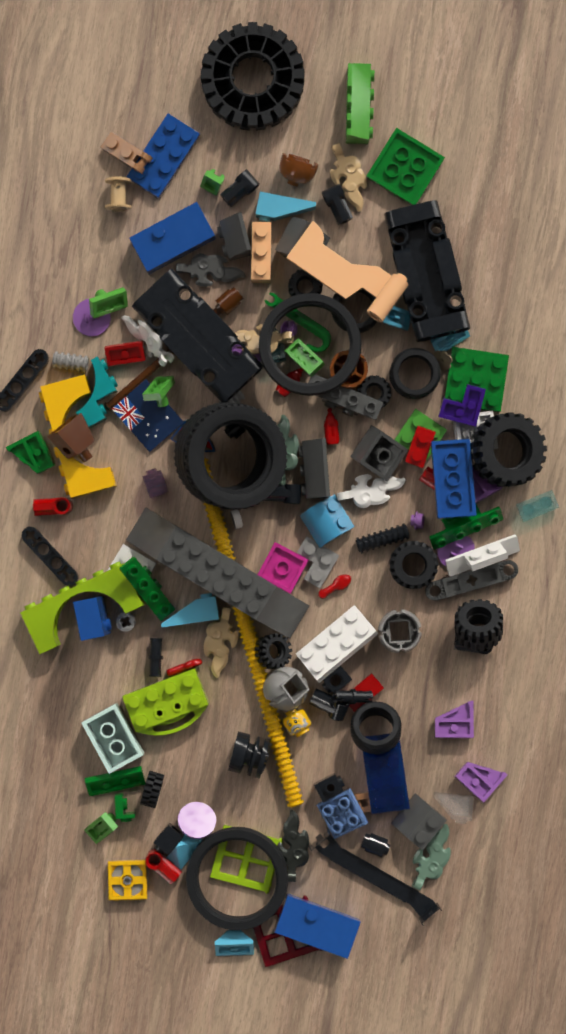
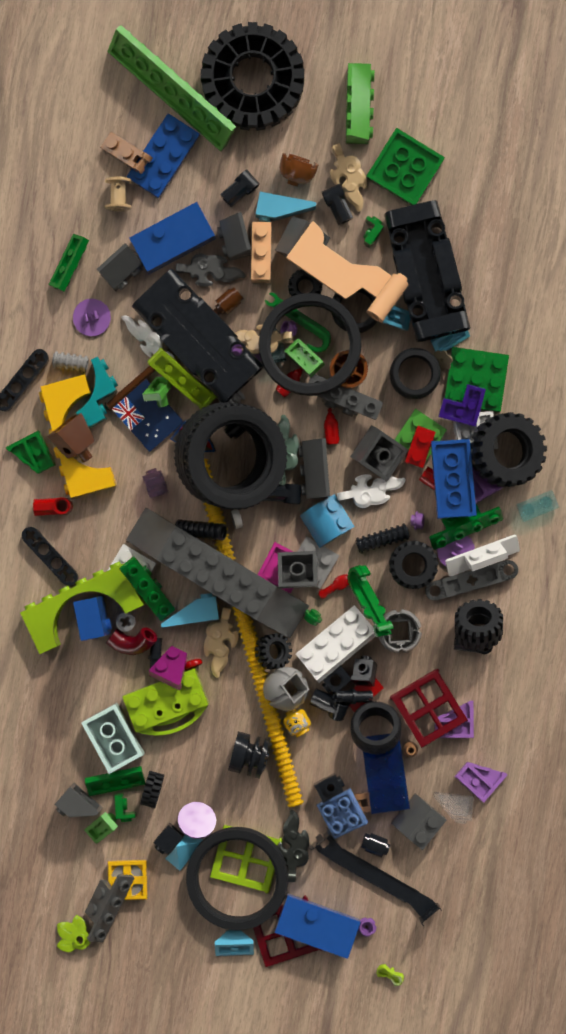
(68, 262): none -> green plate
(71, 932): none -> lime plate
(77, 803): none -> dark grey slope
(106, 303): bright green tile -> none
(106, 904): none -> dark grey bracket
(120, 268): none -> dark grey slope
(125, 353): red plate -> none
(132, 644): none -> dark red cylinder
(164, 867): red piece -> none
(170, 667): none -> magenta wing
(171, 88): none -> bright green plate
(181, 378): none -> lime plate
(203, 529): none -> black piece
(212, 182): bright green tile -> none
(297, 569): none -> dark grey slope
(313, 617): none -> green plate
(365, 677): none -> black brick
(367, 931): none -> medium lavender plate
(368, 600): none -> green piece
(372, 234): none -> green bracket
(379, 382): black tyre -> none
(384, 971): none -> lime piece
(410, 744): none -> medium nougat hose
(428, 708): none -> dark red window
(438, 857): sand green piece -> none

